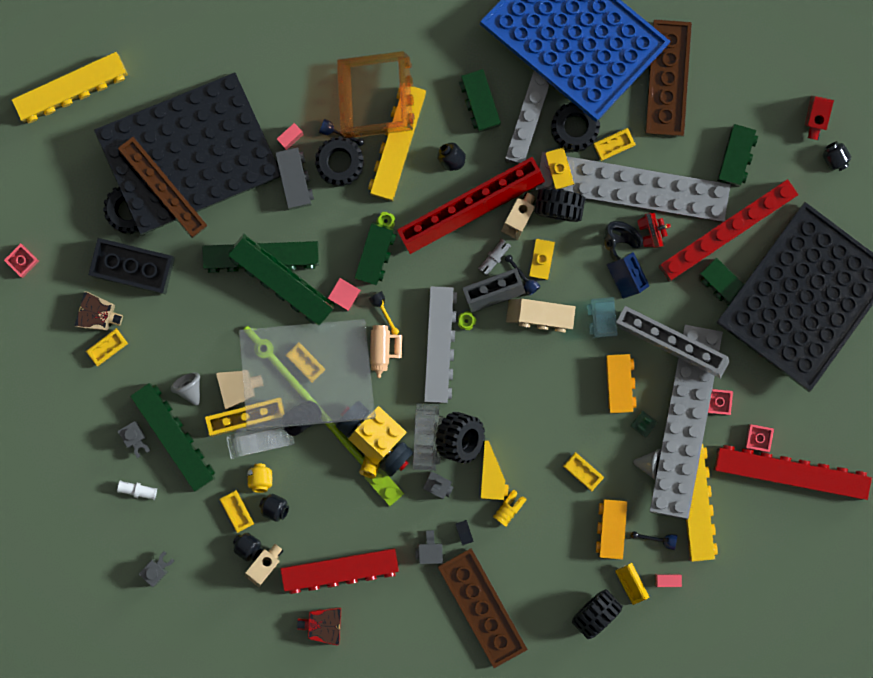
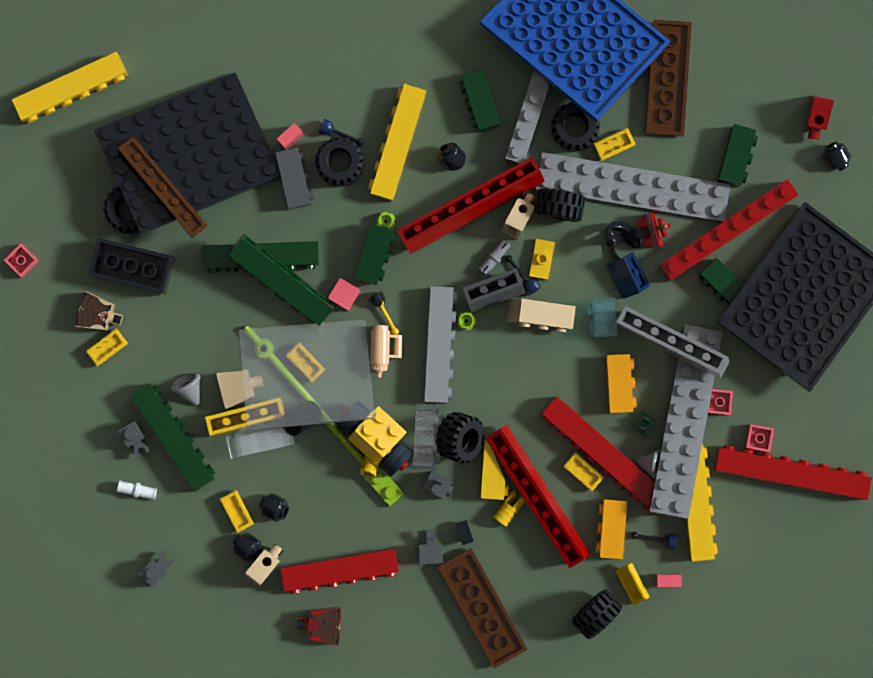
(259, 478): yellow head -> none
(345, 95): clear orange window -> none
(538, 496): none -> red brick
(559, 168): yellow plate -> none
(600, 451): none -> red brick

